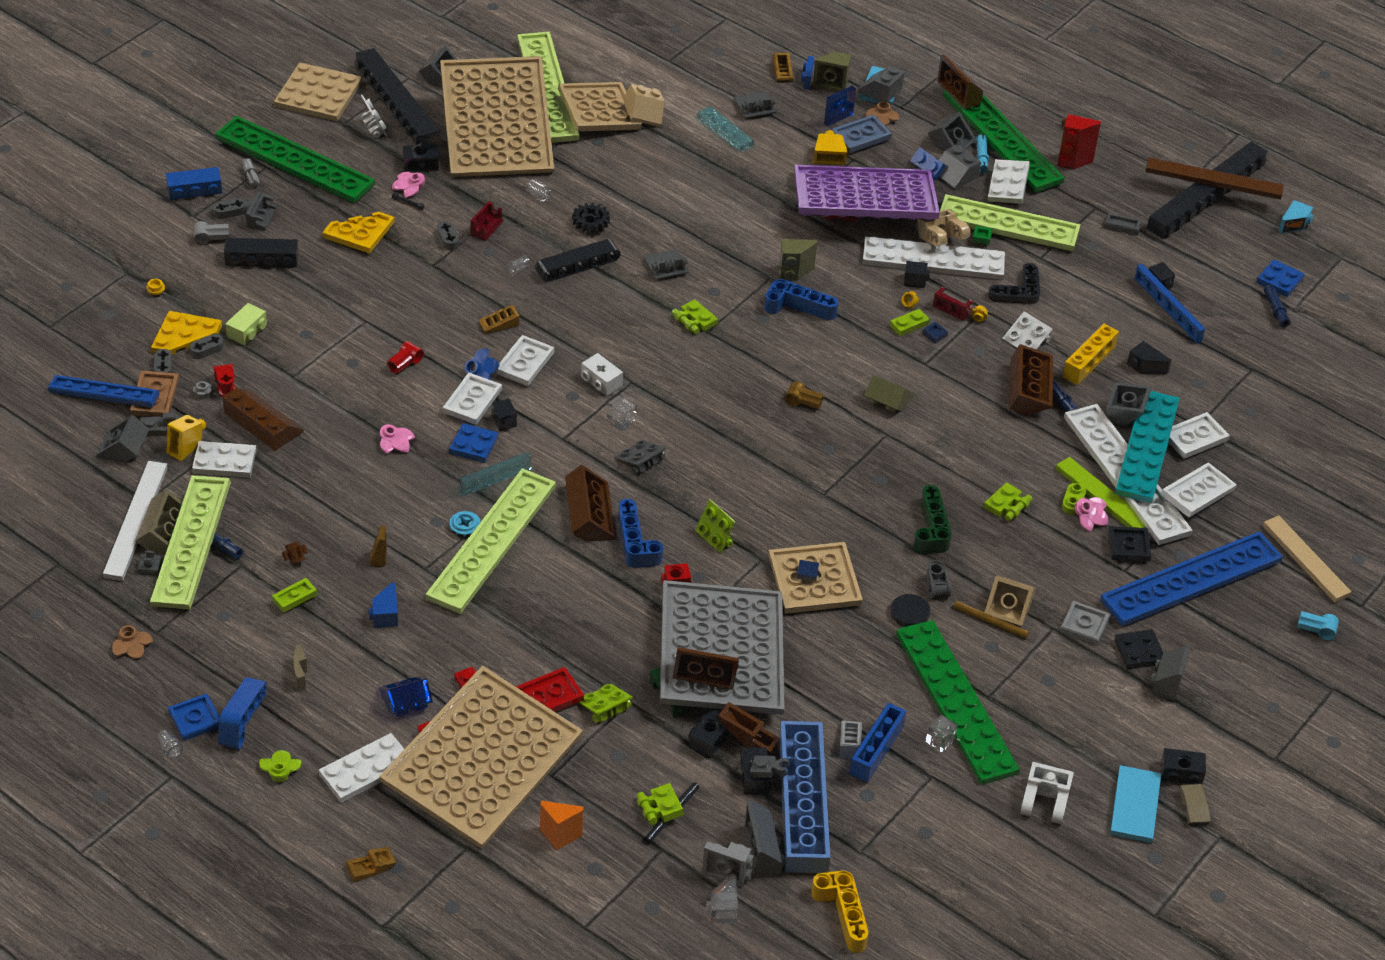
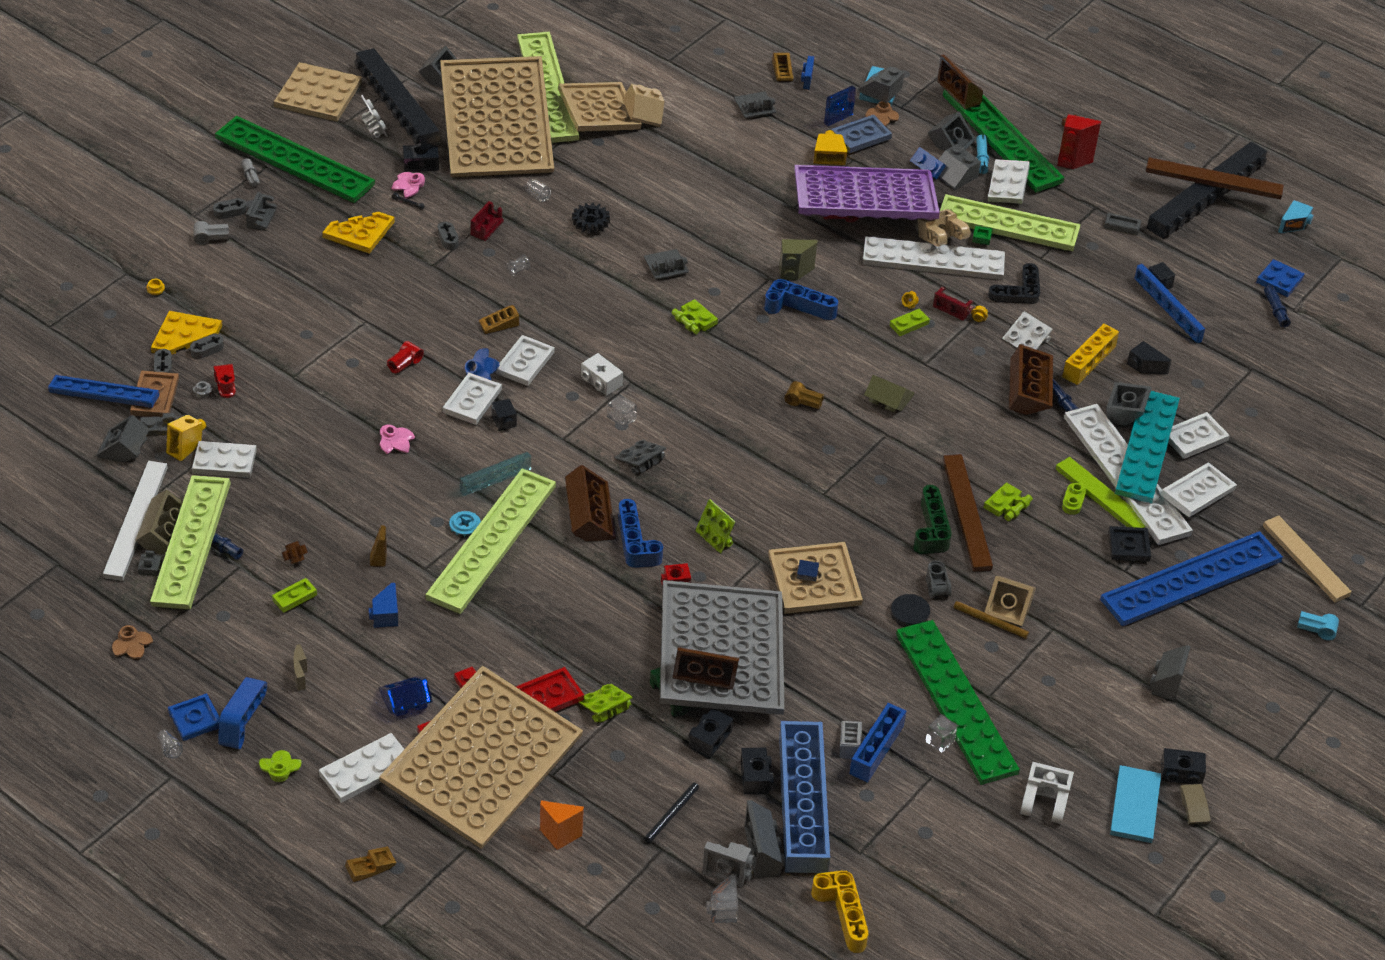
(193, 183): blue brick -> none
(246, 324): yellowish green brick -> none
(260, 418): reddish brown slope -> none
(261, 252): black brick -> none
(473, 443): blue plate -> none
(577, 260): black beam -> none
(666, 801): lime plate -> none
(725, 128): clear light blue plate -> none
(747, 728): reddish brown slope -> none
(767, 765): dark grey plate -> none
(832, 71): olive slope -> none
(916, 274): black brick -> none
(935, 332): dark blue tile -> none
(967, 513): none -> reddish brown tile
(1085, 622): light grey tile -> none
(1092, 514): bright pink plate -> none
(1139, 648): black plate -> none

